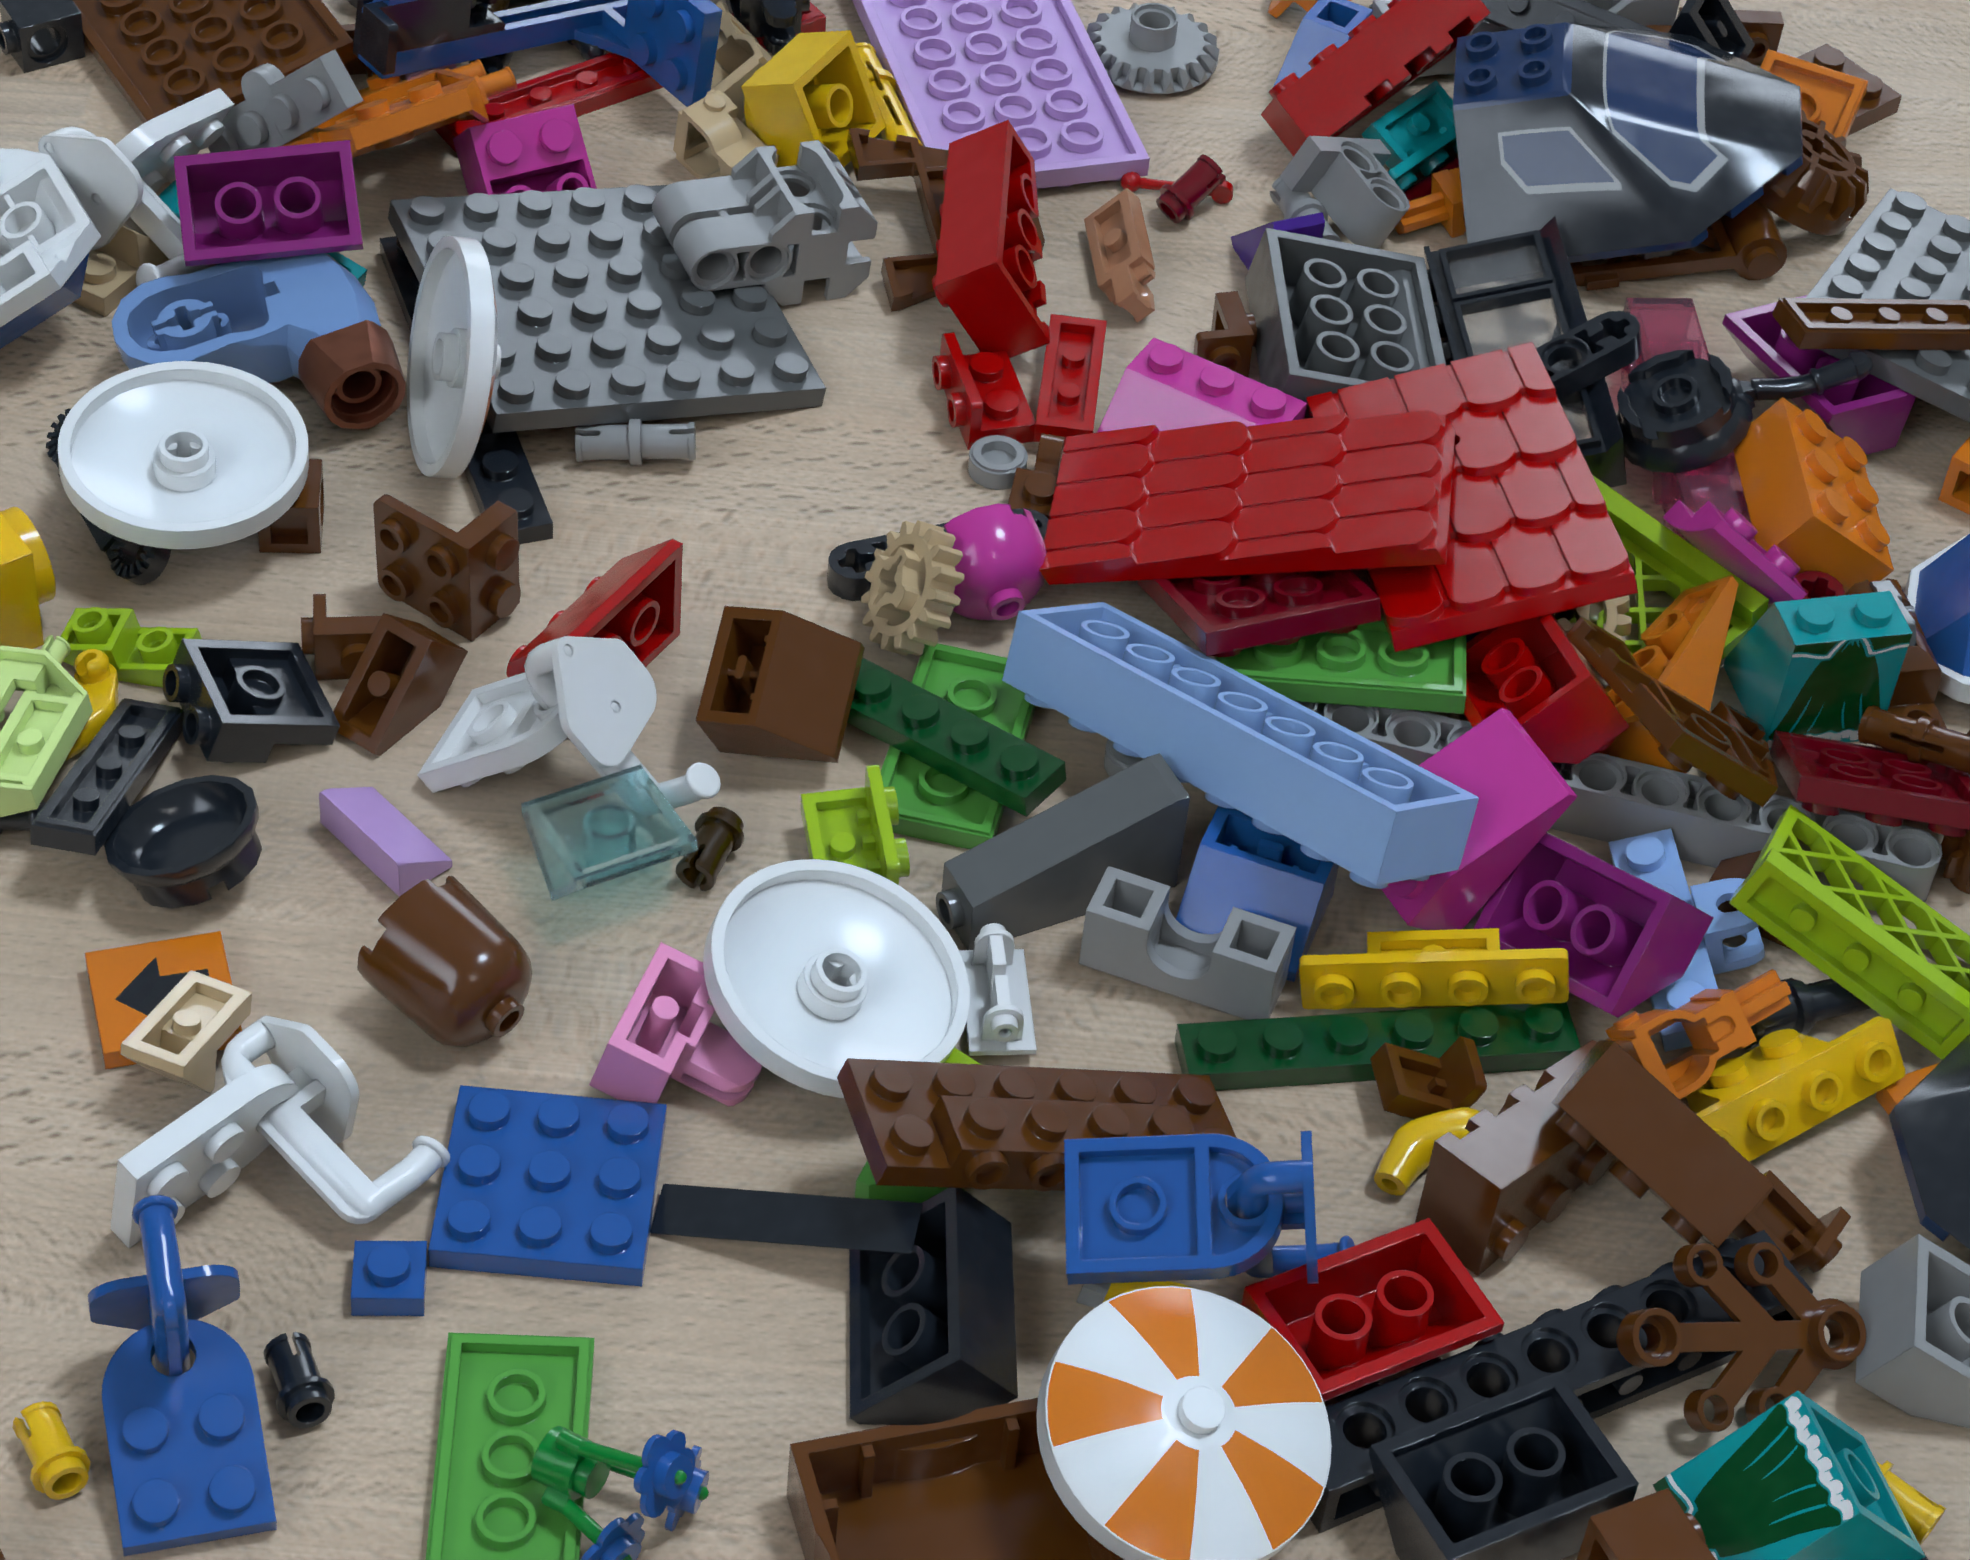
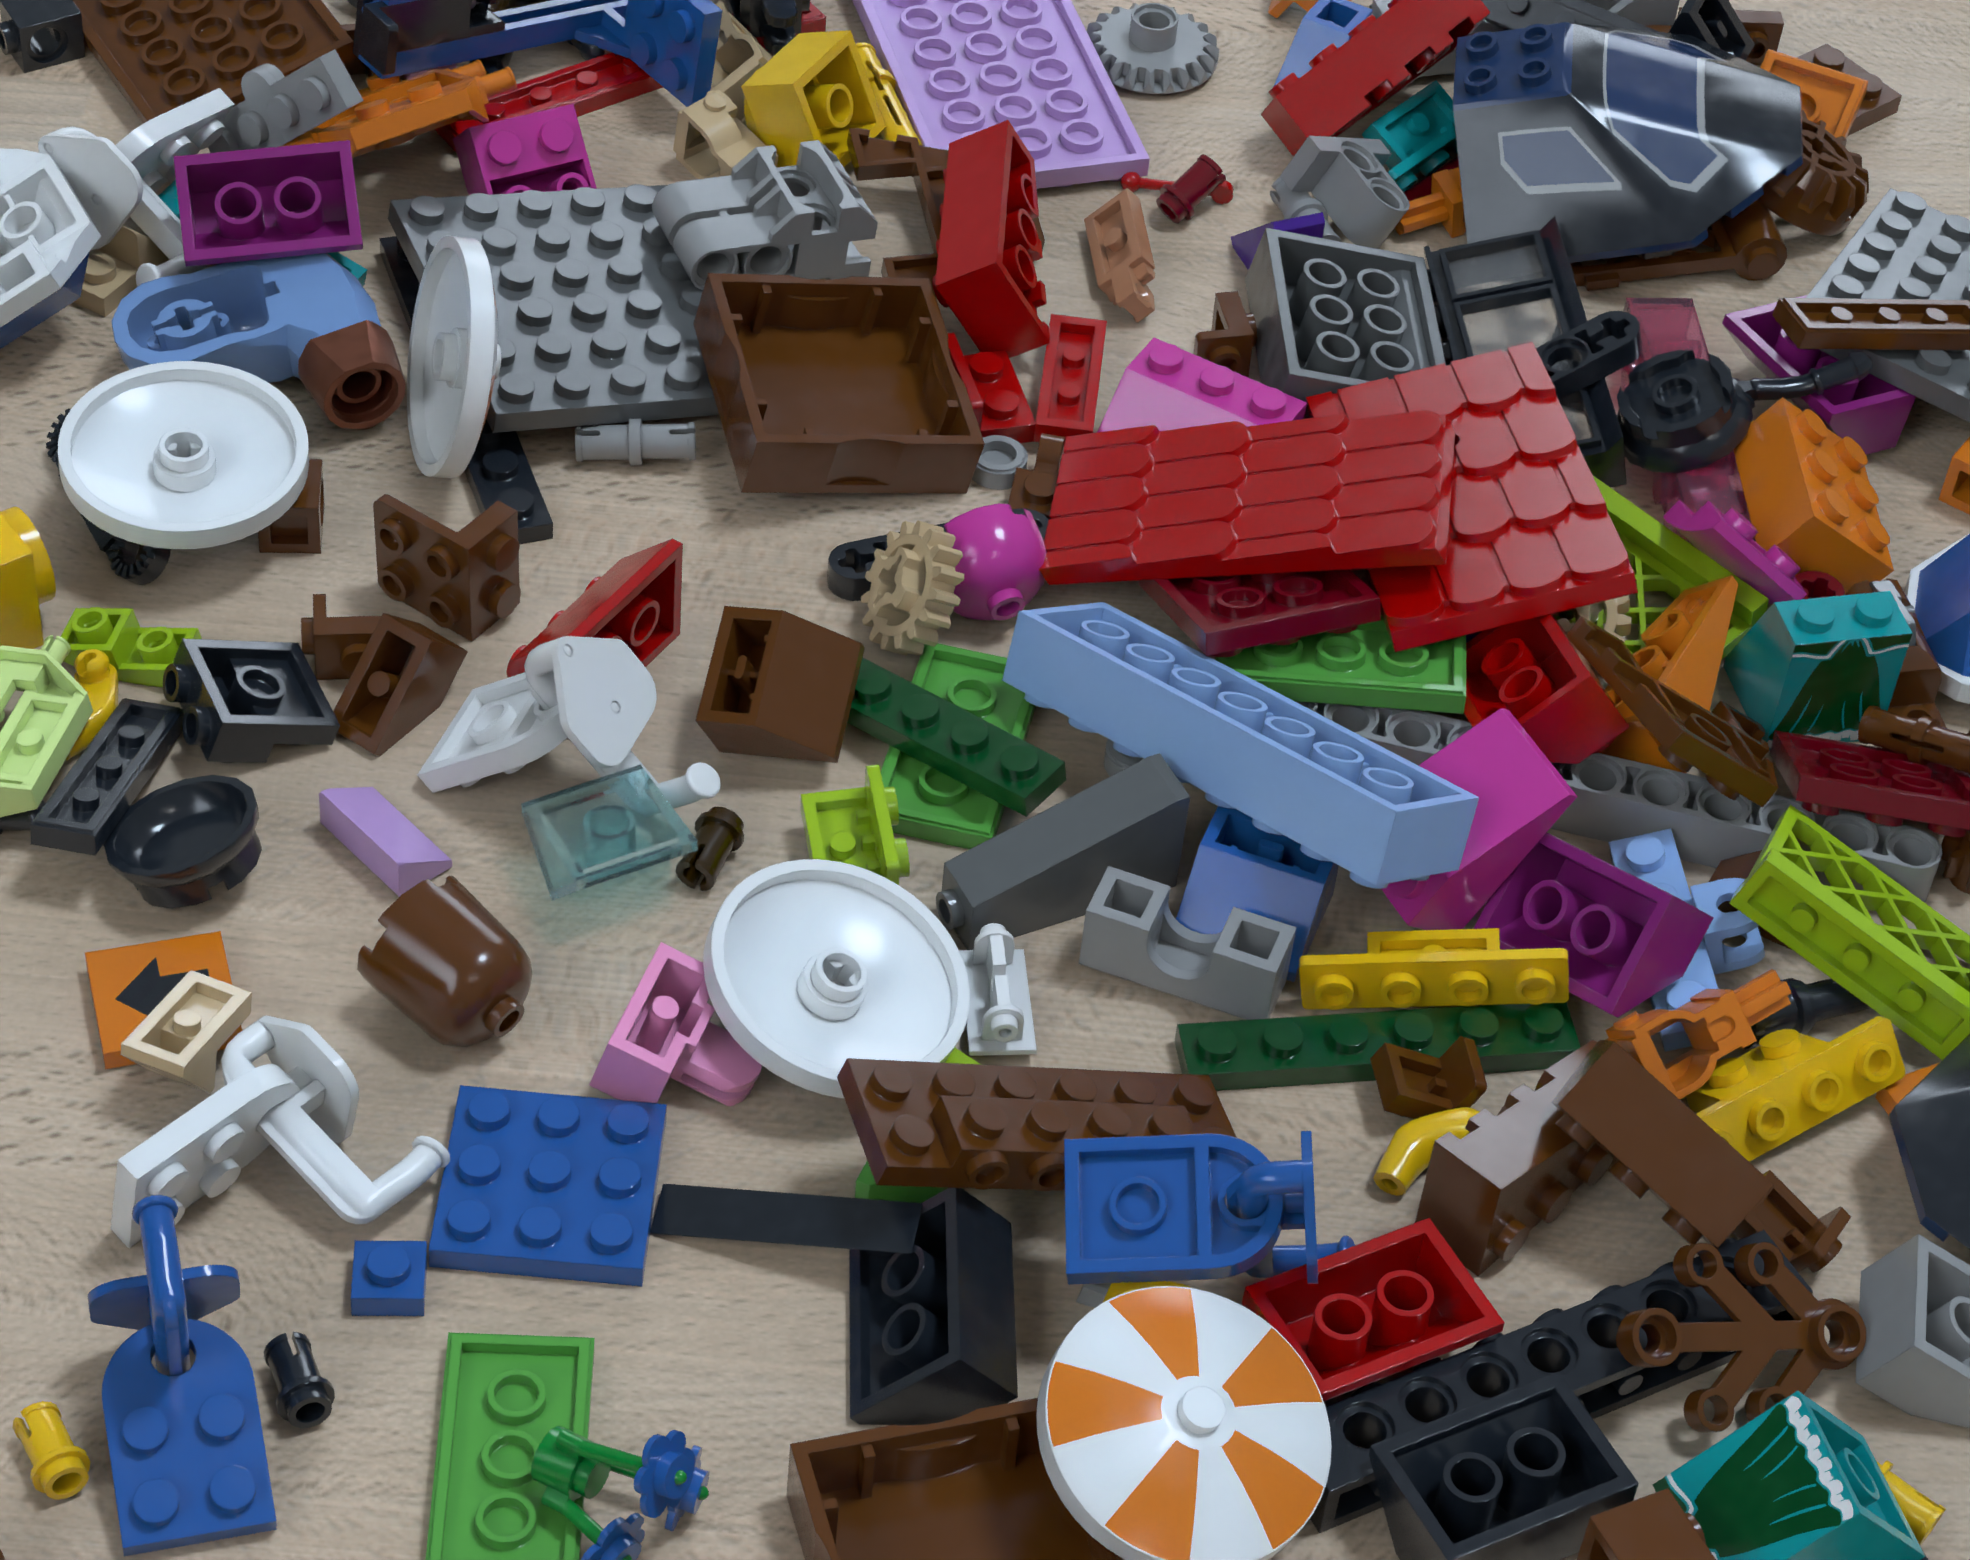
(836, 385): none -> reddish brown tile

